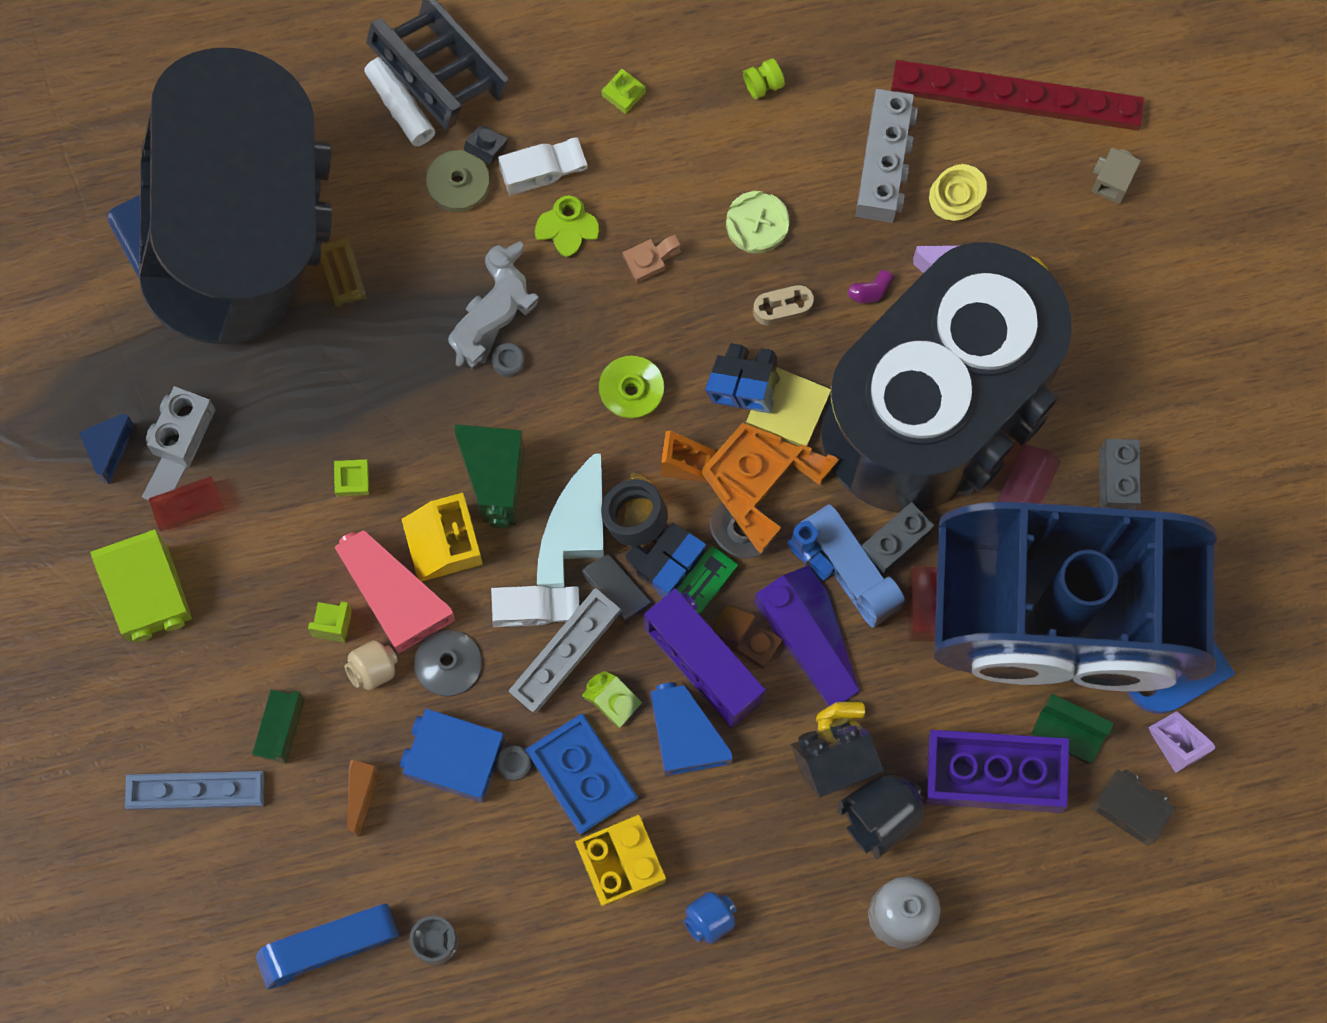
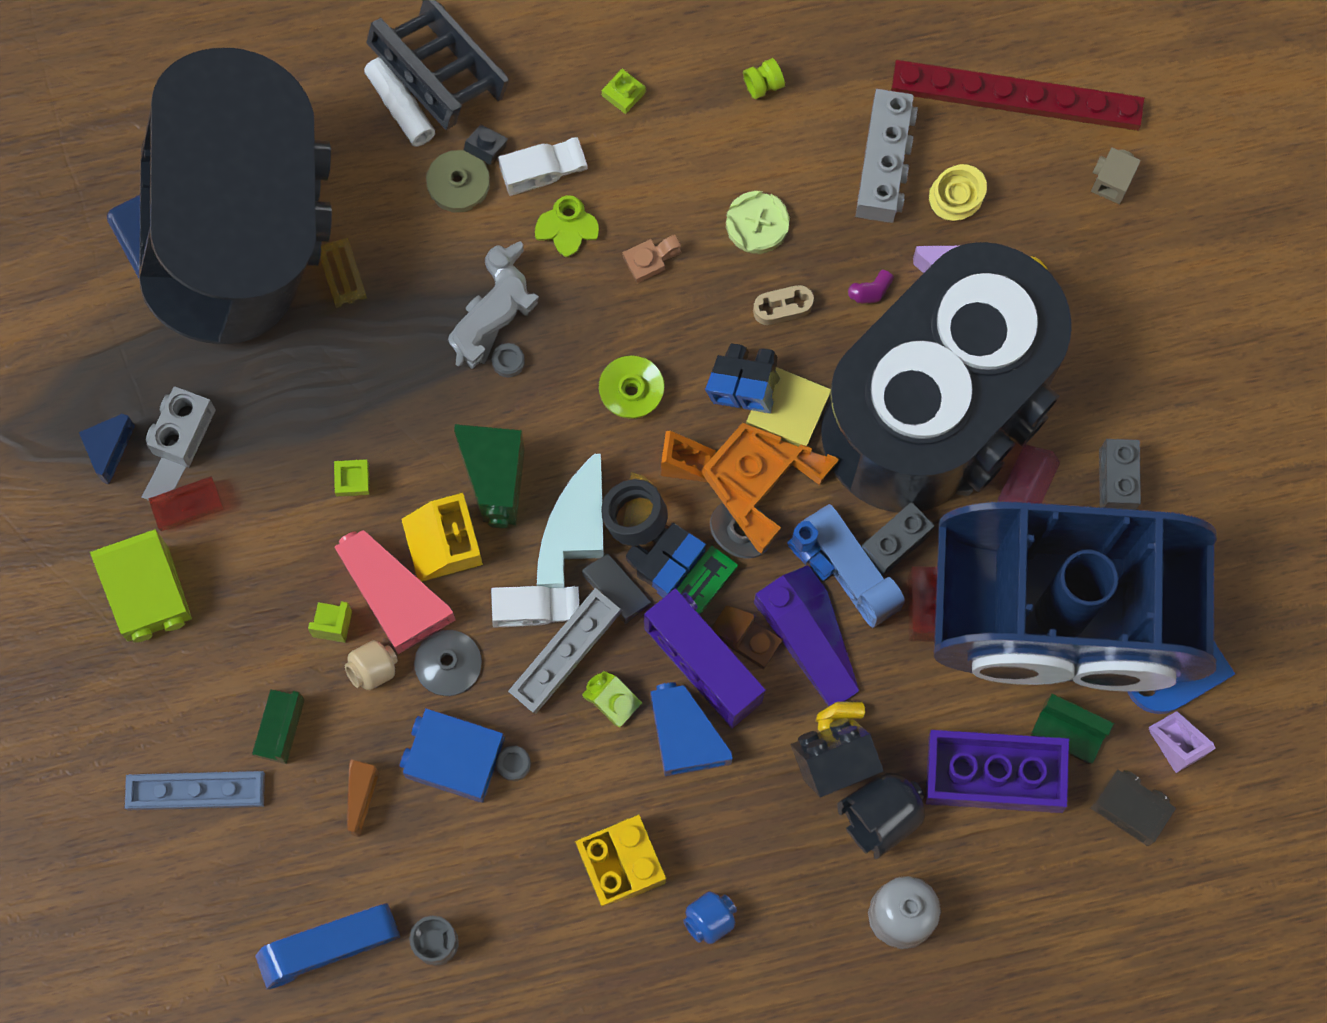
(581, 774): blue tile -> none

